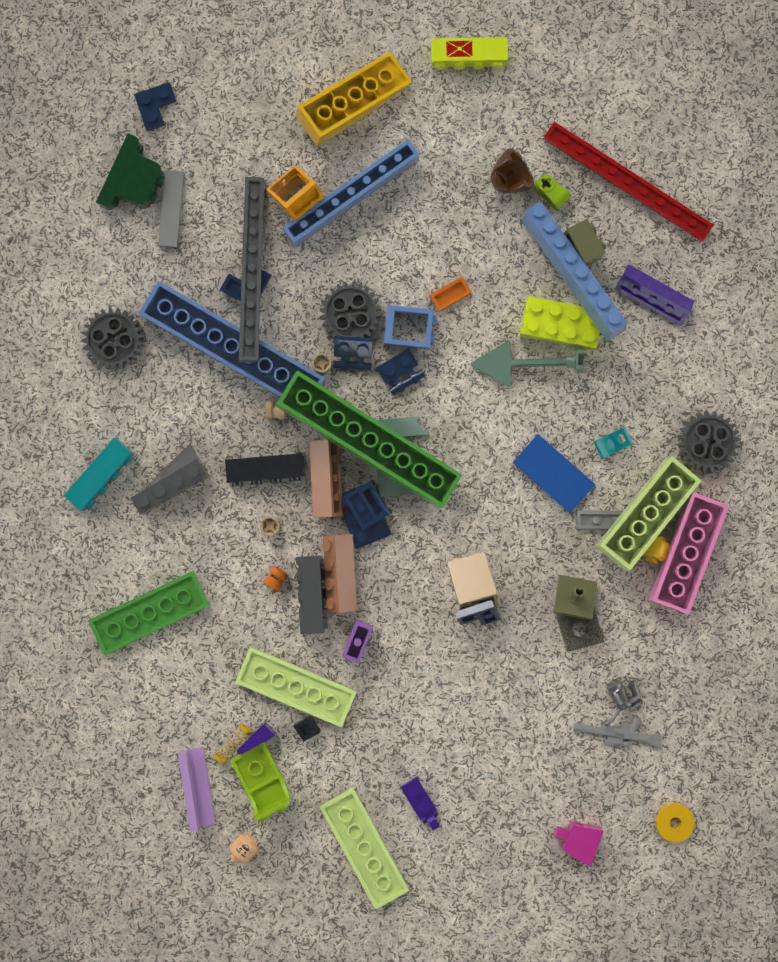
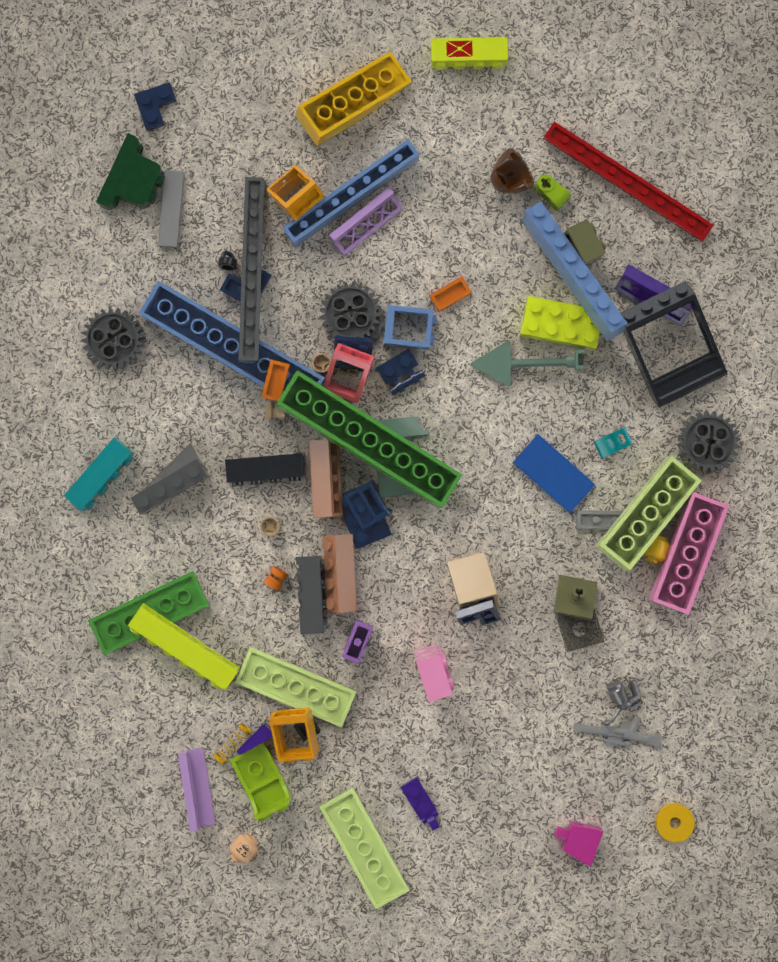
(183, 646): none -> neon yellow brick
(227, 263): none -> black tile
(275, 380): none -> orange tile
(293, 716): none -> light orange window
(354, 358): none -> coral window
(361, 216): none -> lavender fence
(434, 672): none -> bright pink brick
(688, 376): none -> black window

